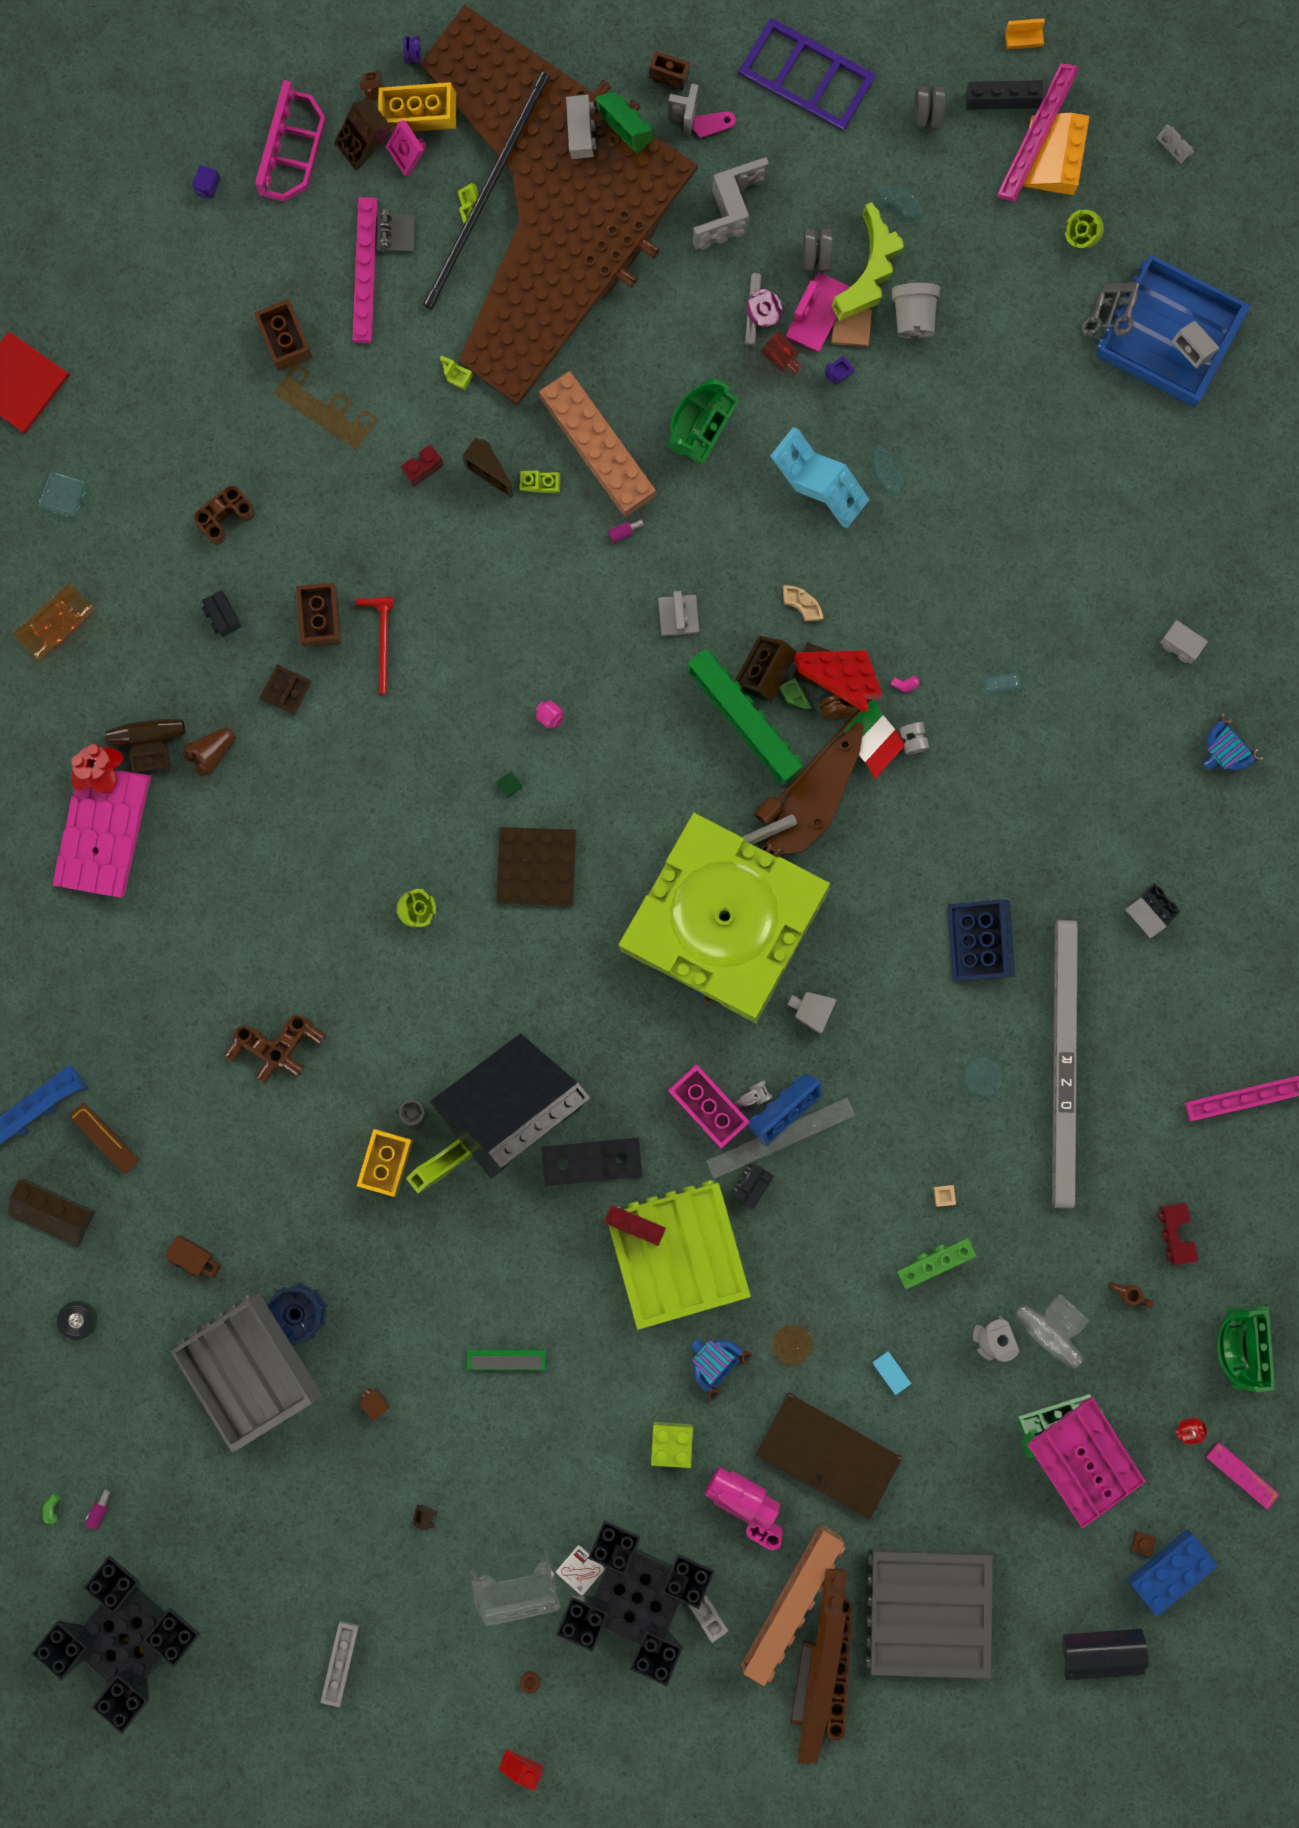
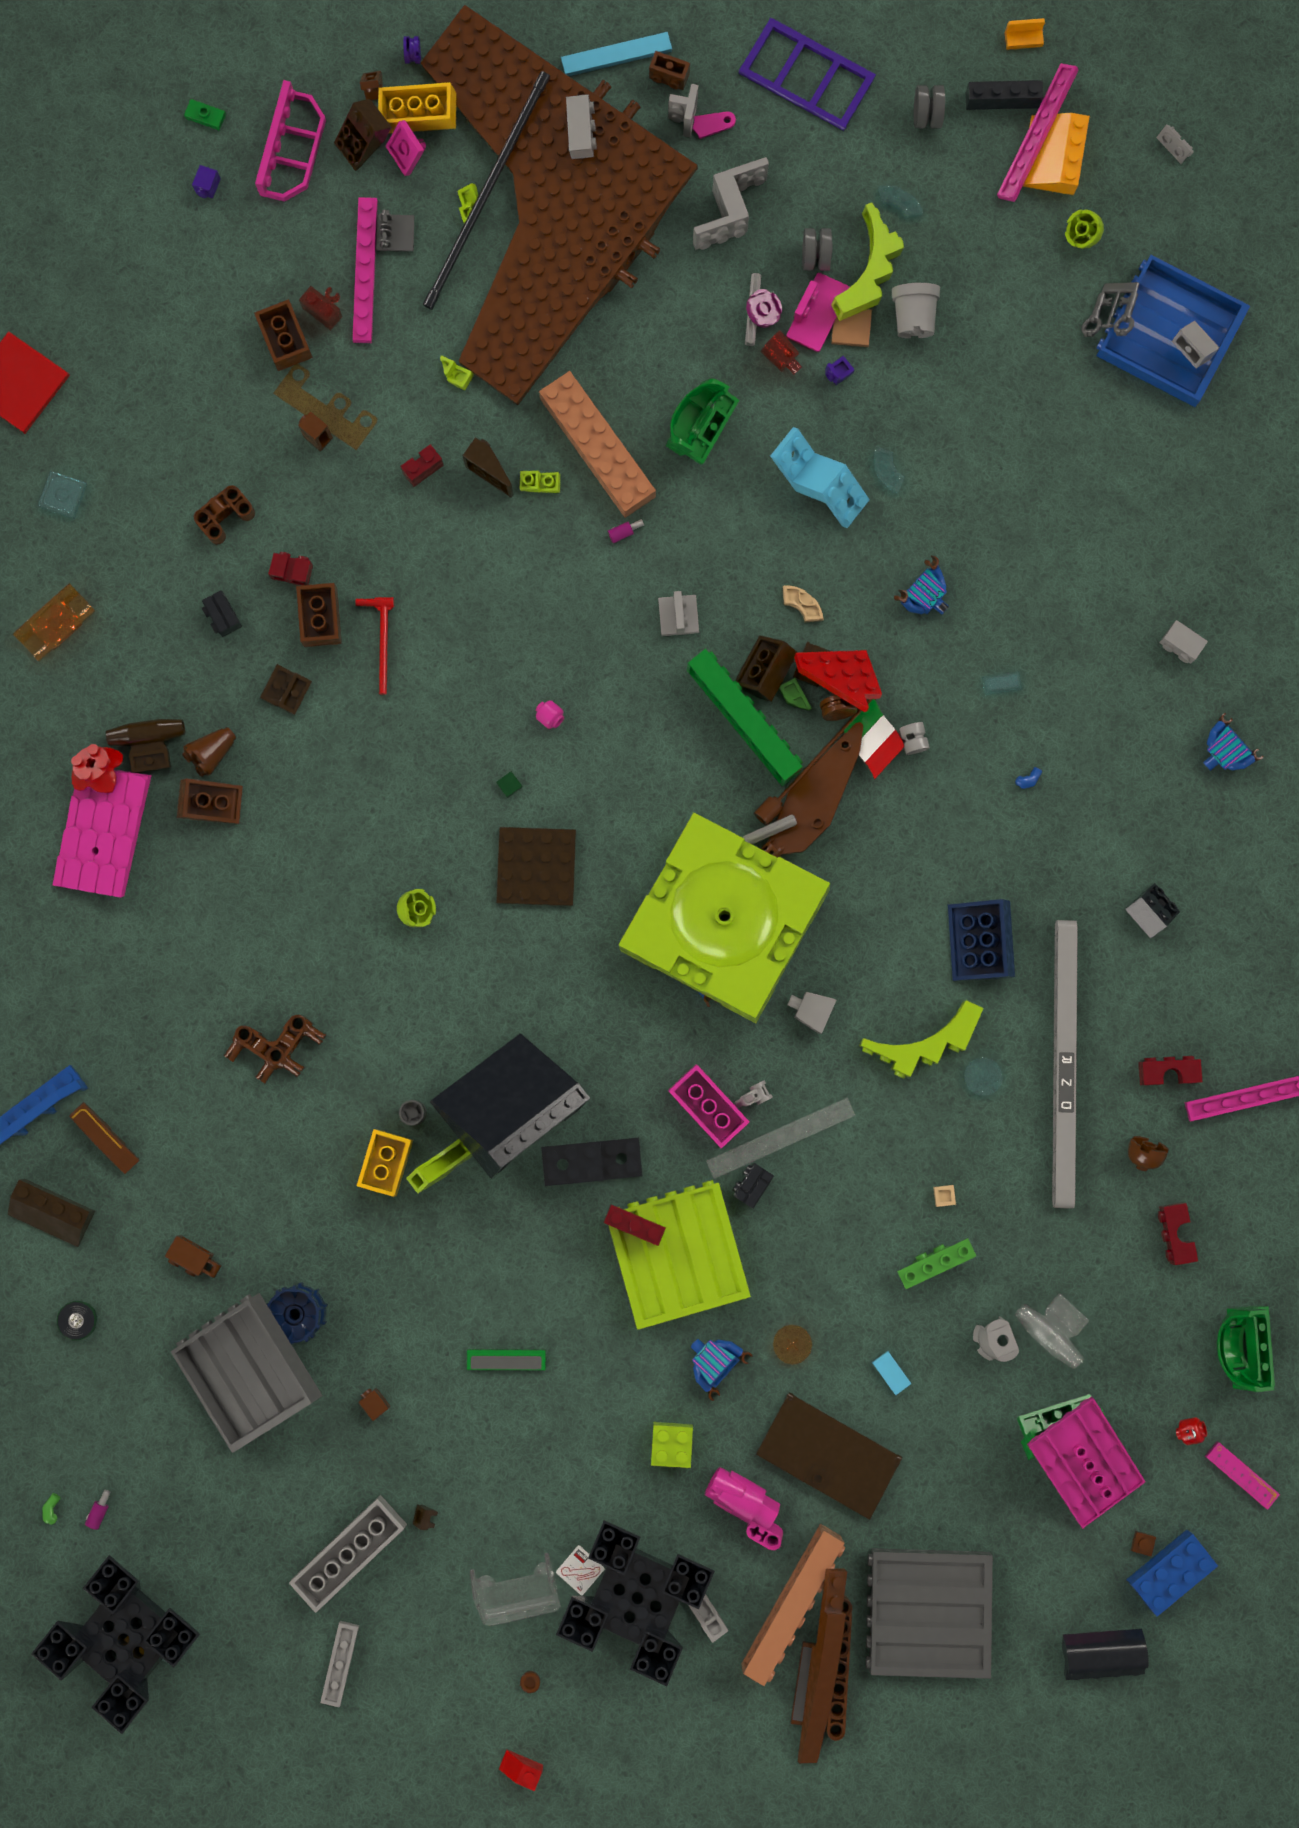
(205, 114): none -> green plate
(209, 801): none -> reddish brown slope
(290, 569): none -> dark red brick
(315, 431): none -> reddish brown piece
(322, 306): none -> clear red brick
(347, 1553): none -> light grey brick
(616, 54): none -> medium azure tile
(624, 121): green slope -> none
(786, 1109): blue slope -> none
(905, 1057): none -> lime arch
(907, 685): dark pink arm -> none
(926, 591): none -> torso
(1029, 781): none -> blue arm
(1131, 1294): reddish brown piece -> none
(1146, 1154): none -> reddish brown cylinder
(1152, 1071): none -> dark red arch

